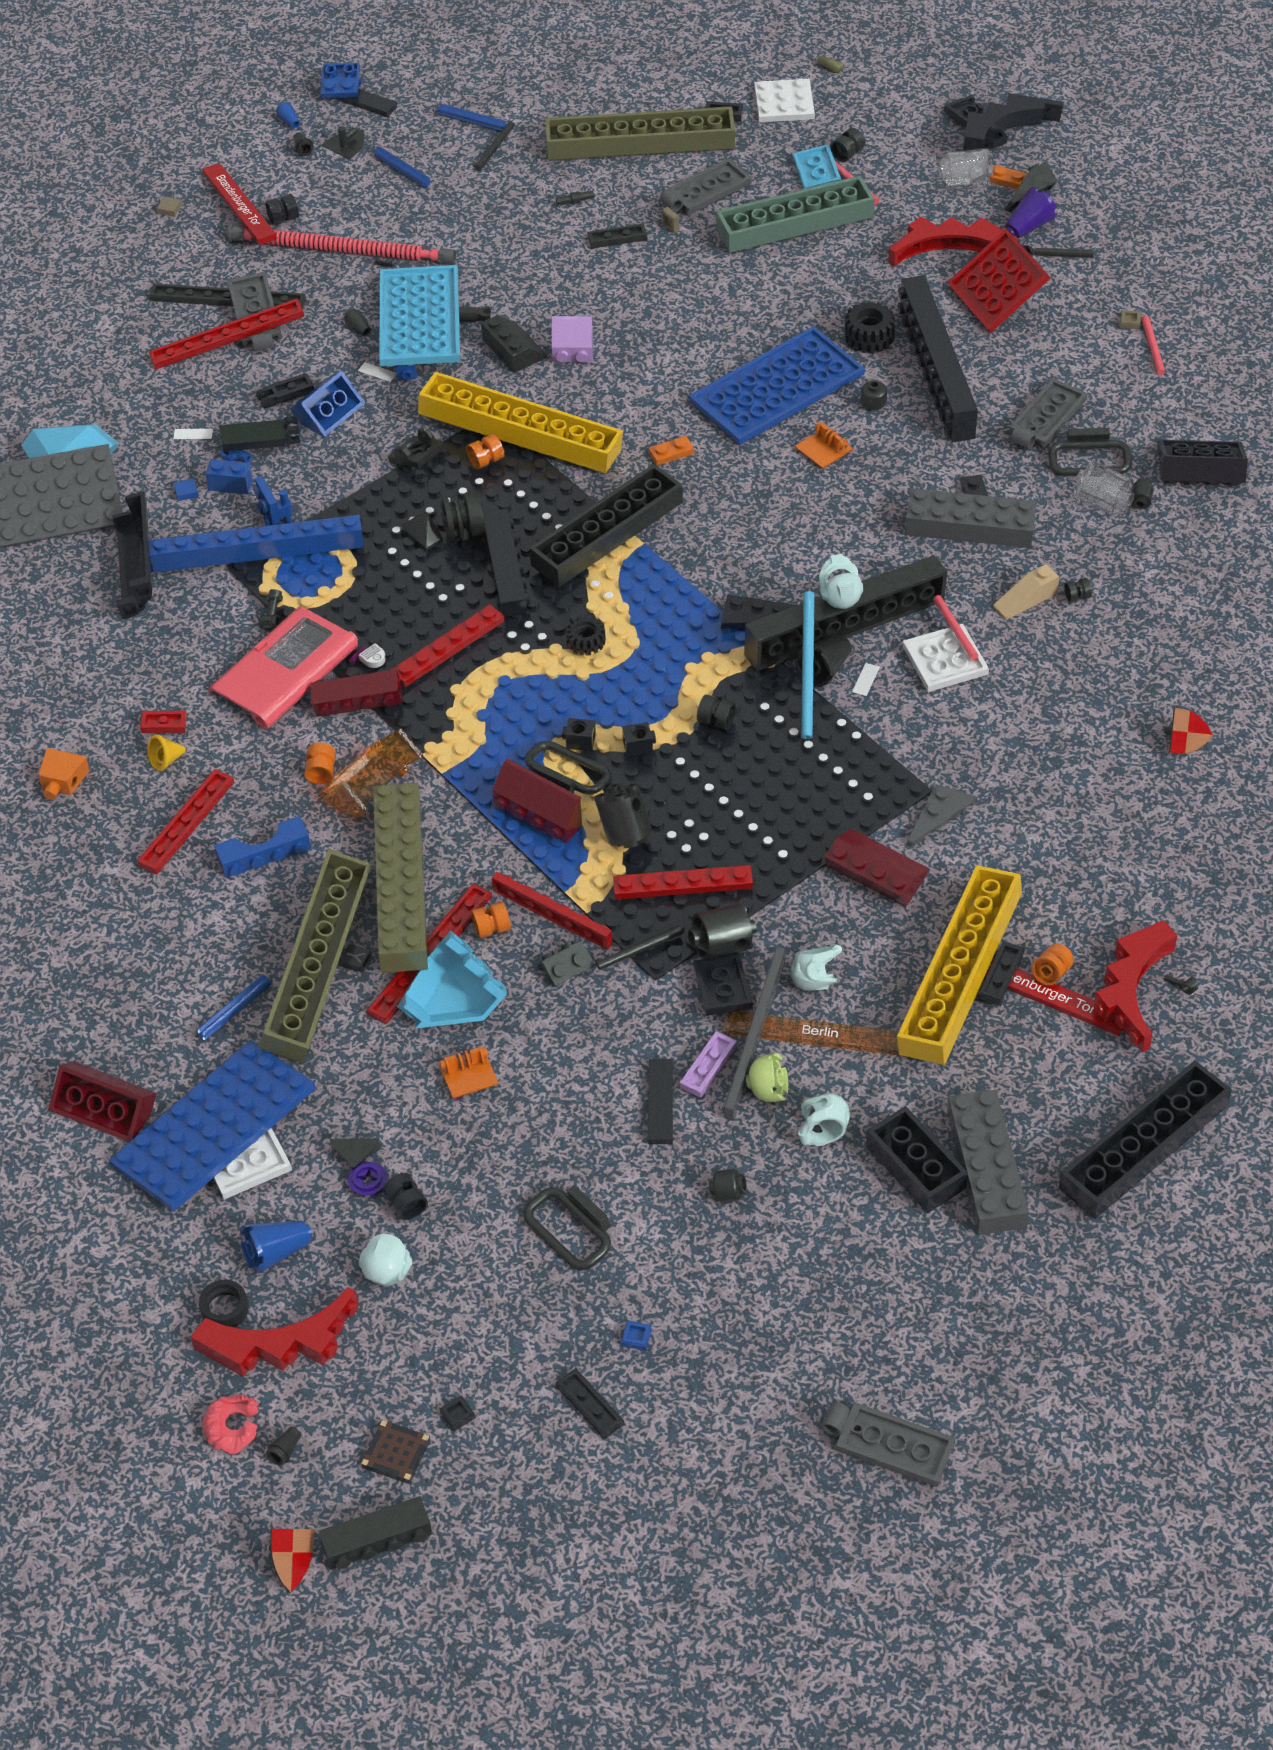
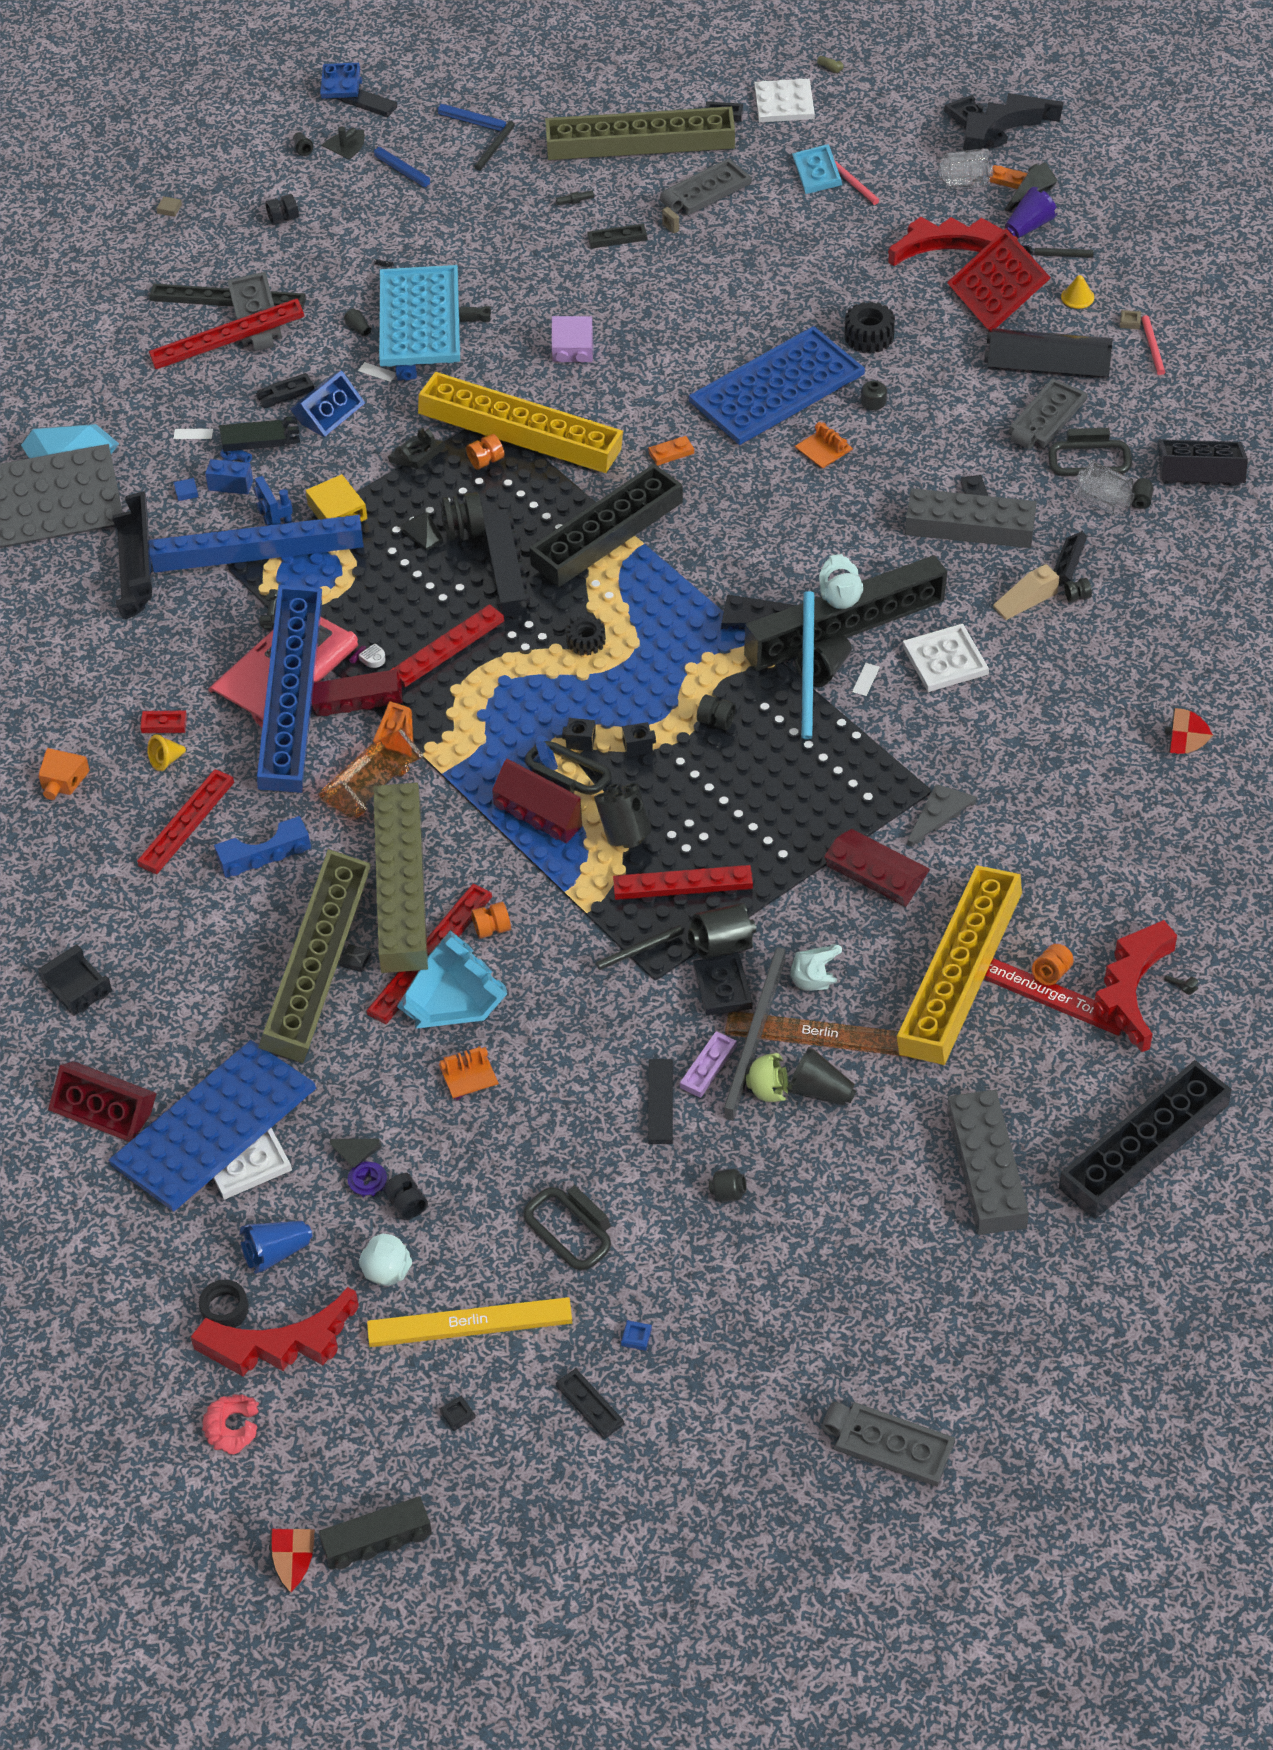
(74, 980): none -> black panel
(233, 1007): blue axle -> none
(239, 204): red tile -> none
(282, 1447): pearl dark grey cone -> none
(287, 114): blue cone -> none
(289, 689): none -> blue brick
(319, 763): orange wheel -> none
(335, 499): none -> yellow brick
(341, 244): coral hose -> none
(394, 718): none -> orange wing
(395, 1452): tile -> none
(469, 1322): none -> yellow tile
(511, 343): pearl dark grey slope -> none
(546, 755): none -> blue tile
(551, 910): red plate -> none
(567, 963): pearl dark grey bracket -> none
(795, 214): sand green brick -> none
(821, 1080): none -> pearl dark grey cone
(829, 1113): light aqua helmet -> none
(847, 144): pearl dark grey wheel -> none
(916, 1159): black brick -> none
(938, 359): black brick -> none
(955, 627): coral bar -> none
(1001, 973): black tile -> none
(1049, 352): none -> black cylinder
(1069, 557): none -> black plate
(1078, 294): none -> yellow hat

